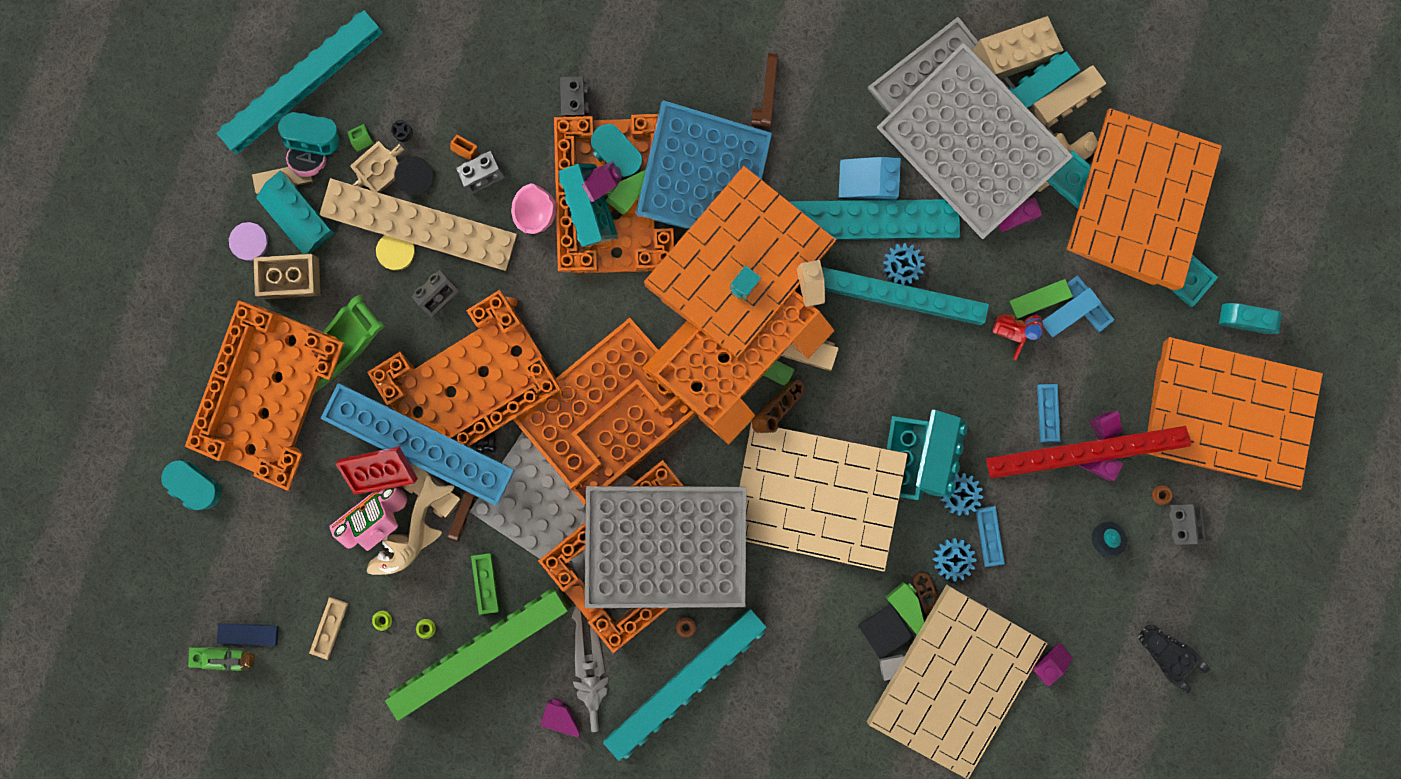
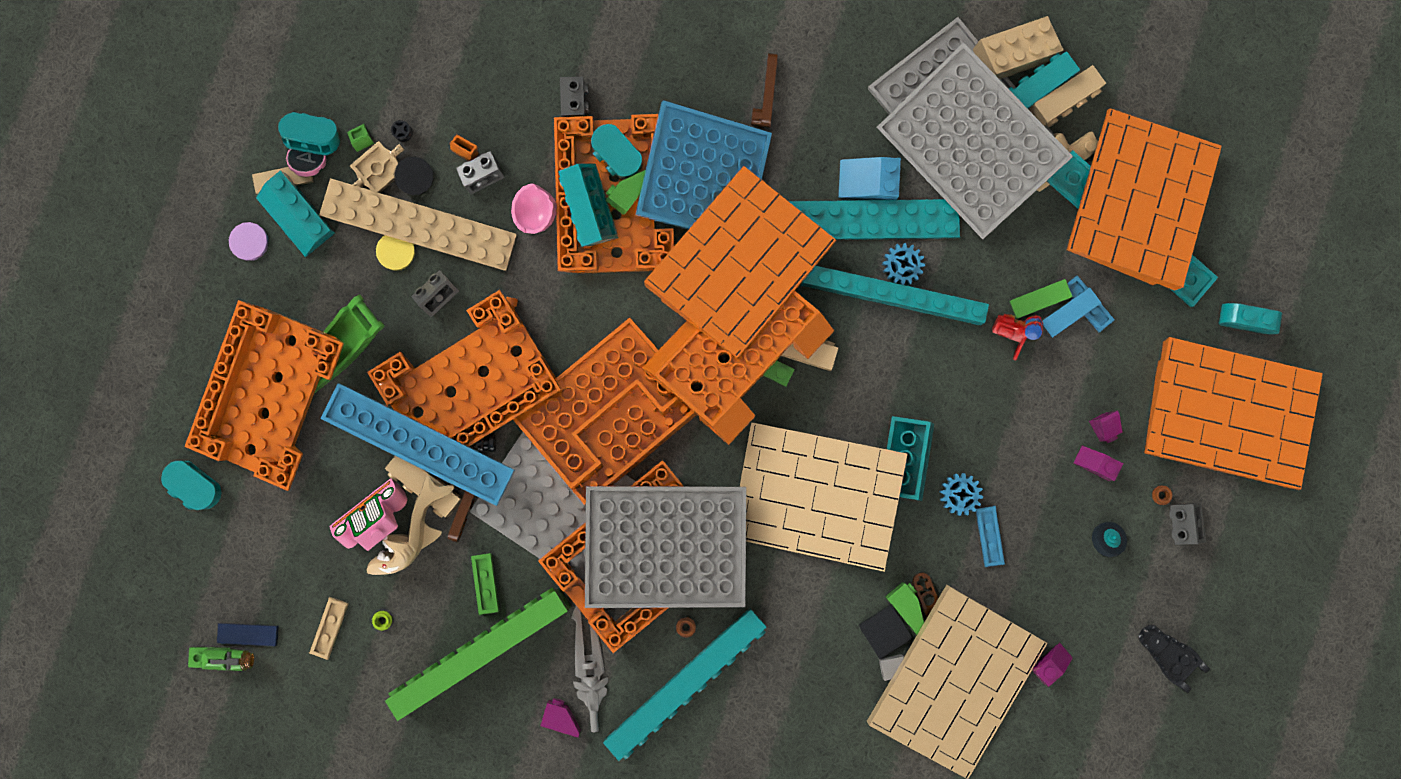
(287, 276): tan brick -> none
(299, 82): teal brick -> none
(376, 470): red plate -> none
(419, 628): lime plate -> none
(602, 180): magenta slope -> none
(744, 283): teal brick -> none
(764, 421): reddish brown beam -> none
(811, 283): tan slope -> none
(941, 454): teal slope -> none
(954, 550): dark azure gear -> none
(1025, 213): magenta slope -> none
(1048, 413): dark azure tile -> none
(1088, 452): red plate -> none

